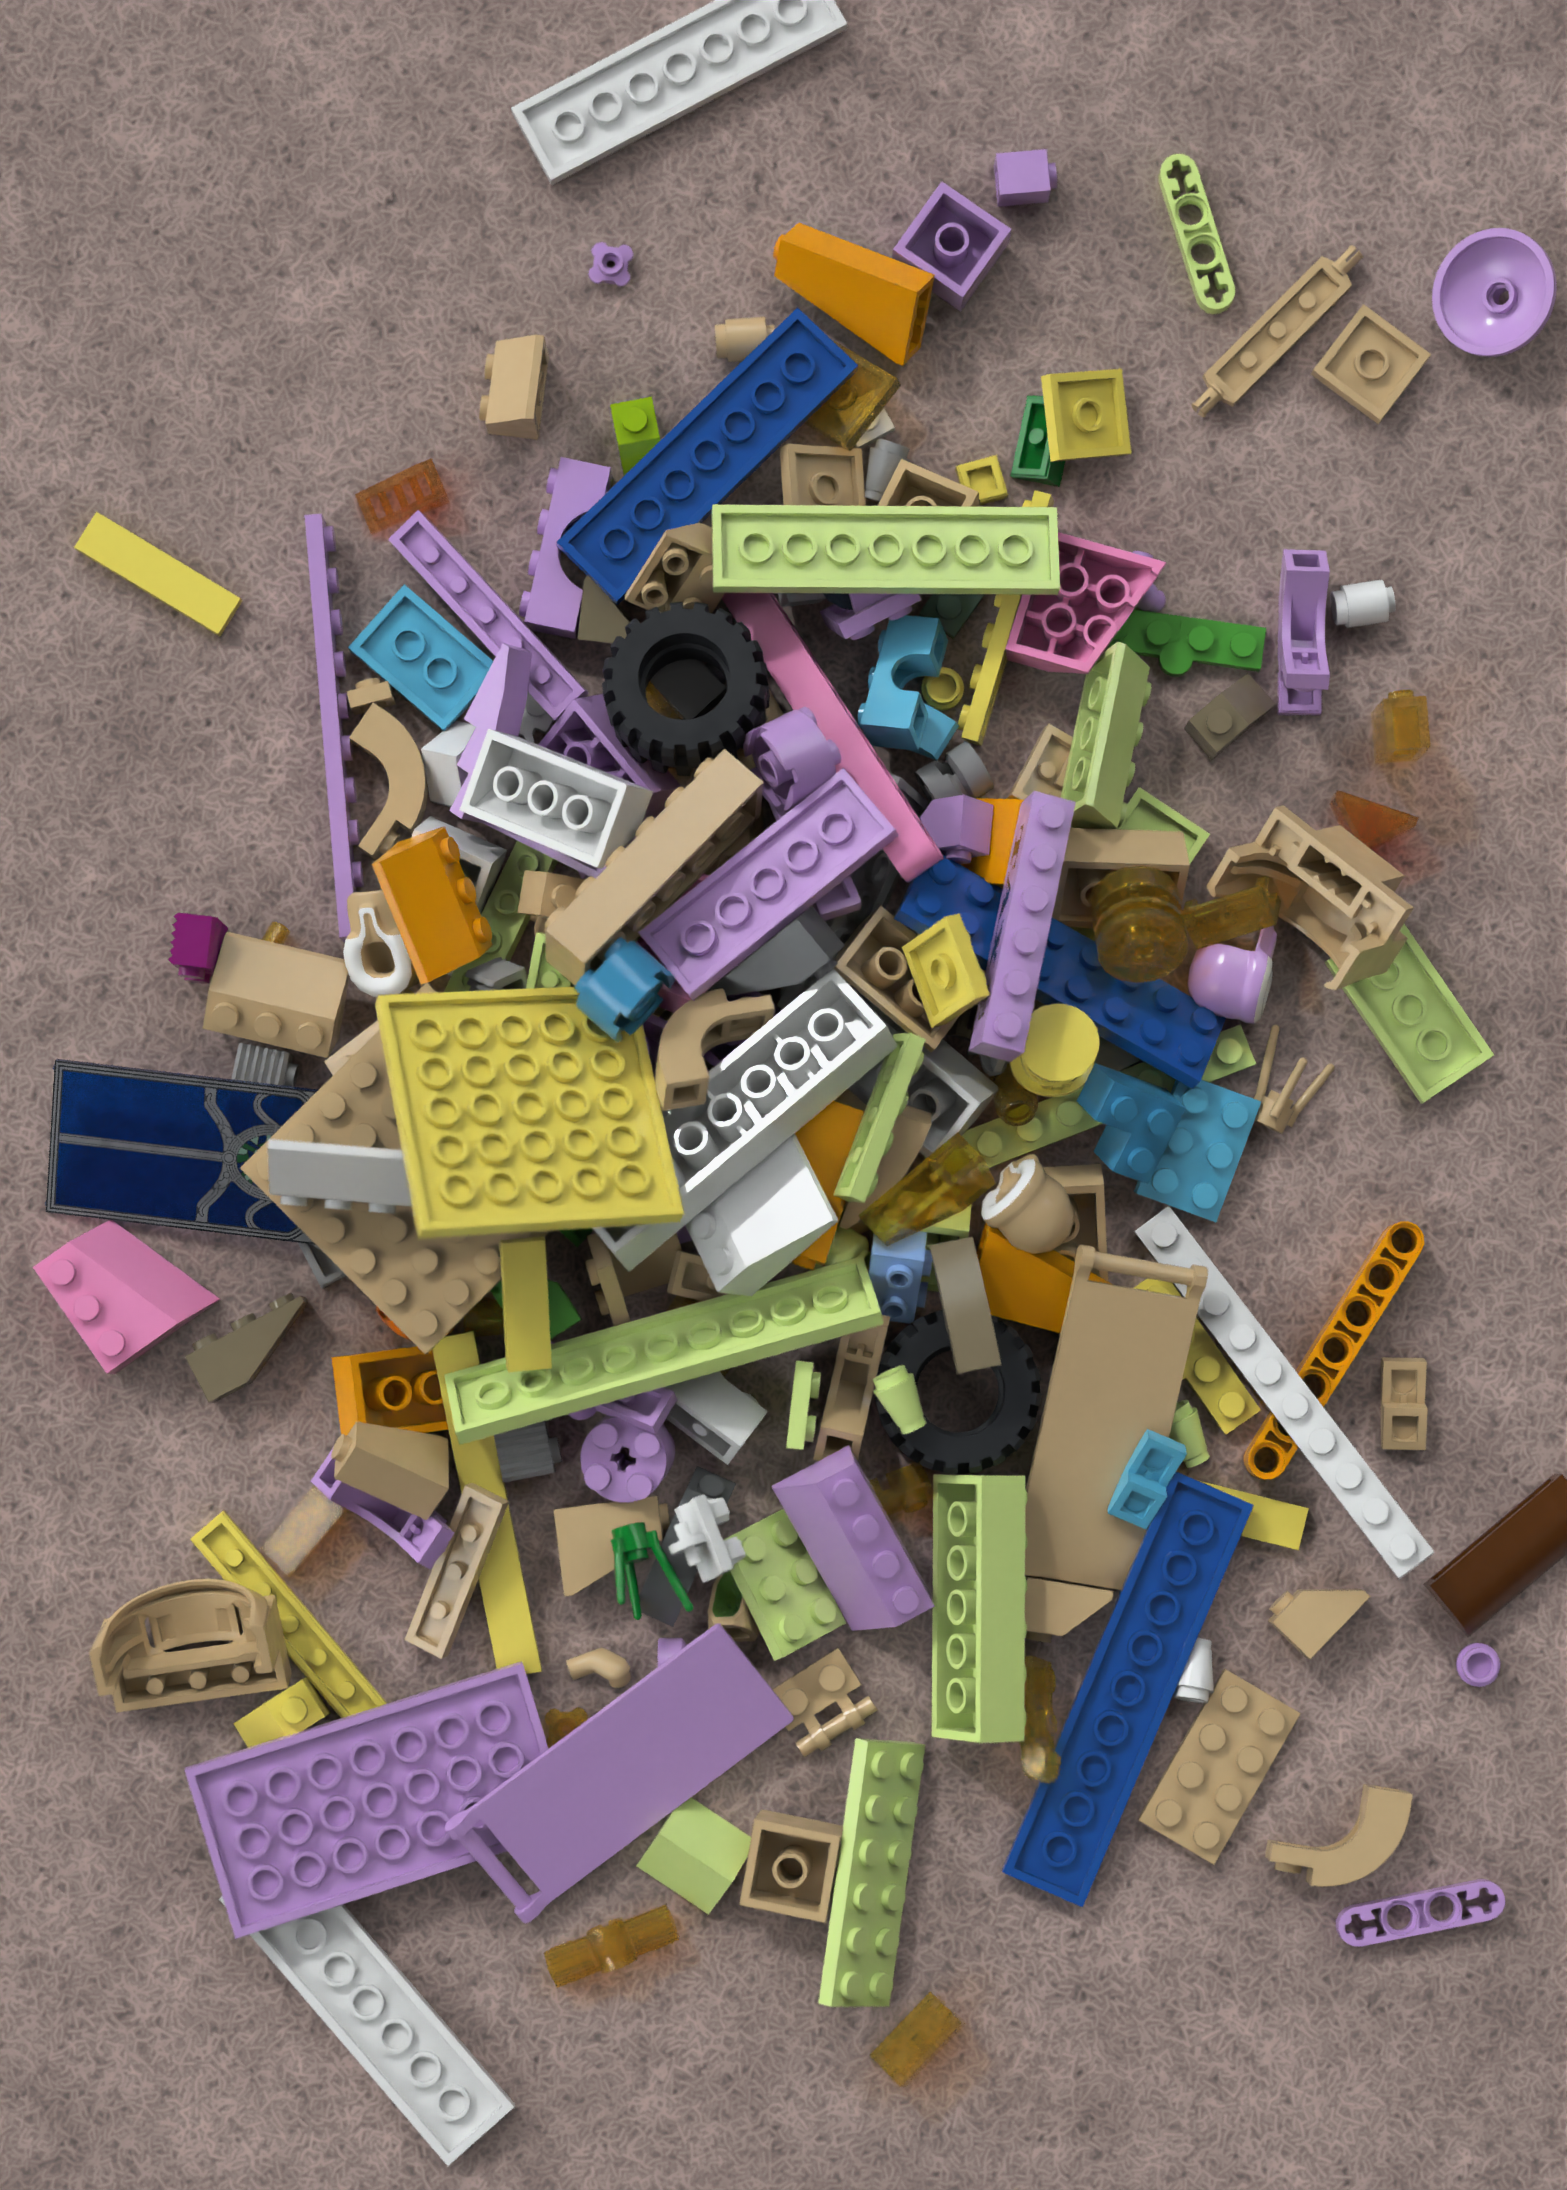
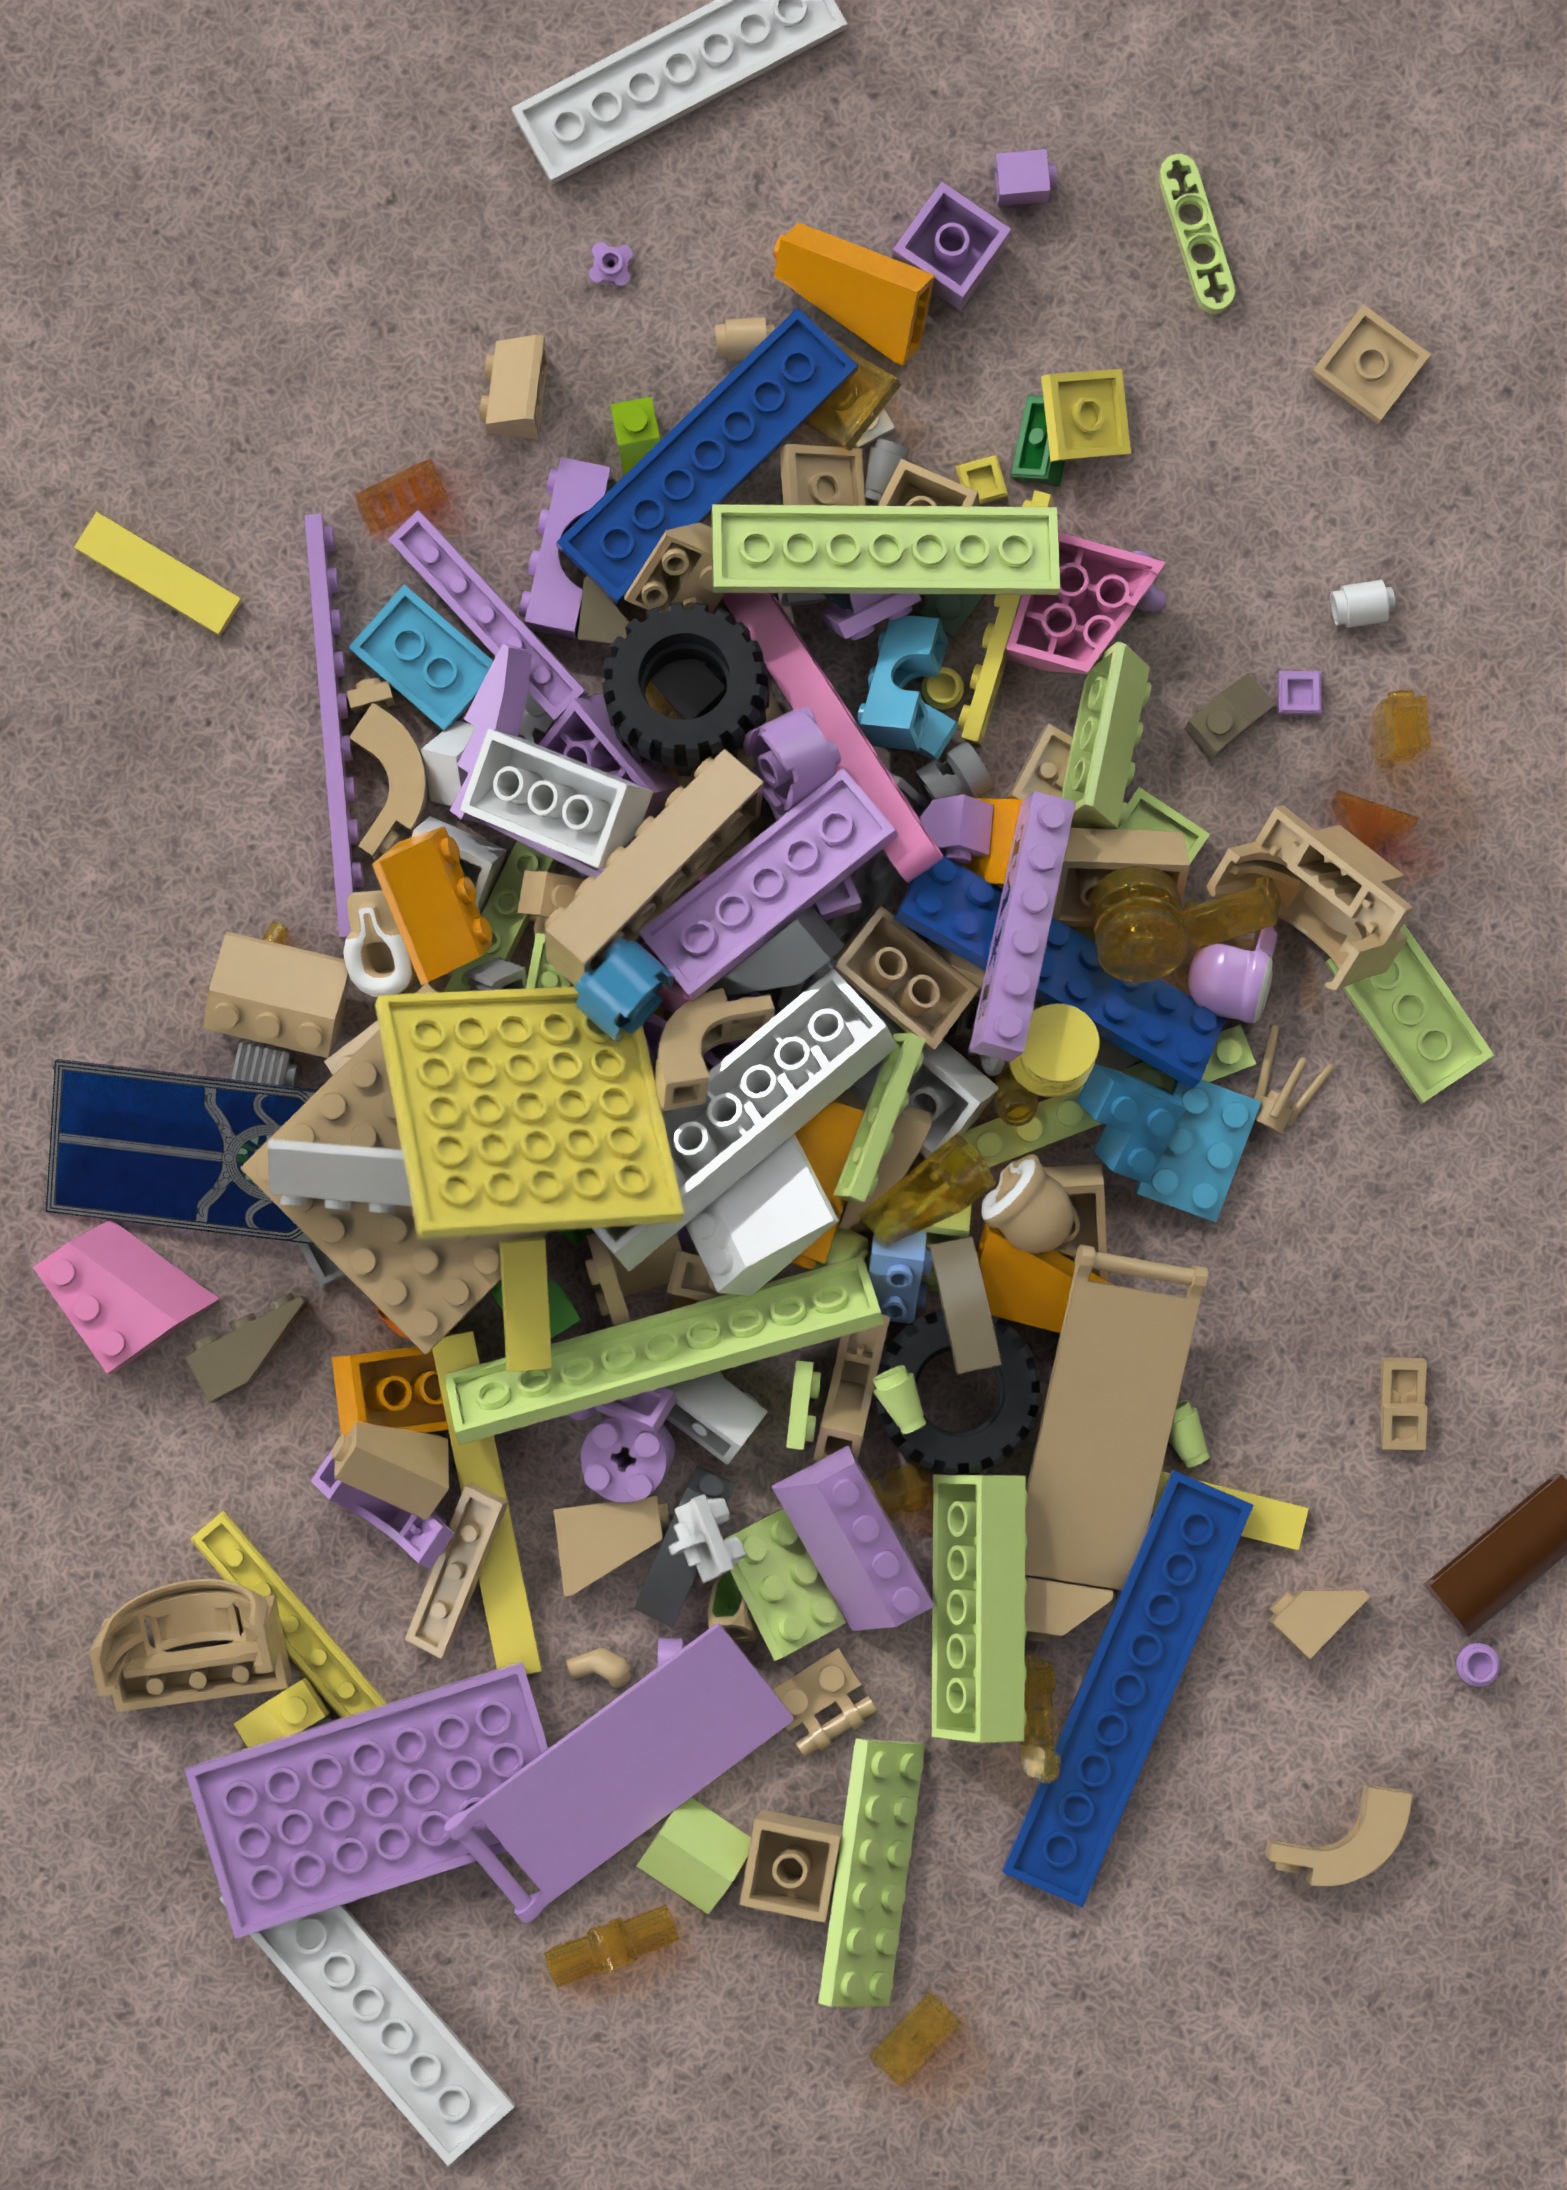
(196, 946): magenta brick -> none
(303, 1531): clear yellow slope -> none
(485, 1319): clear yellow cone -> none
(527, 1452): light grey brick -> none
(557, 1720): clear yellow plate -> none
(630, 1547): green plant -> none
(946, 970): light yellow plate -> none
(1145, 1479): medium azure slope -> none
(1185, 640): bright green hinge -> none
(1197, 1675): white cone -> none
(1211, 1374): light yellow hinge -> none
(1219, 1766): tan plate -> none
(1277, 331): tan plate -> none
(1290, 1400): white plate -> none
(1302, 620): lavender arch -> none
(1350, 1336): light orange beam -> none
(1419, 1907): lavender beam -> none
(1476, 276): lavender dish -> none

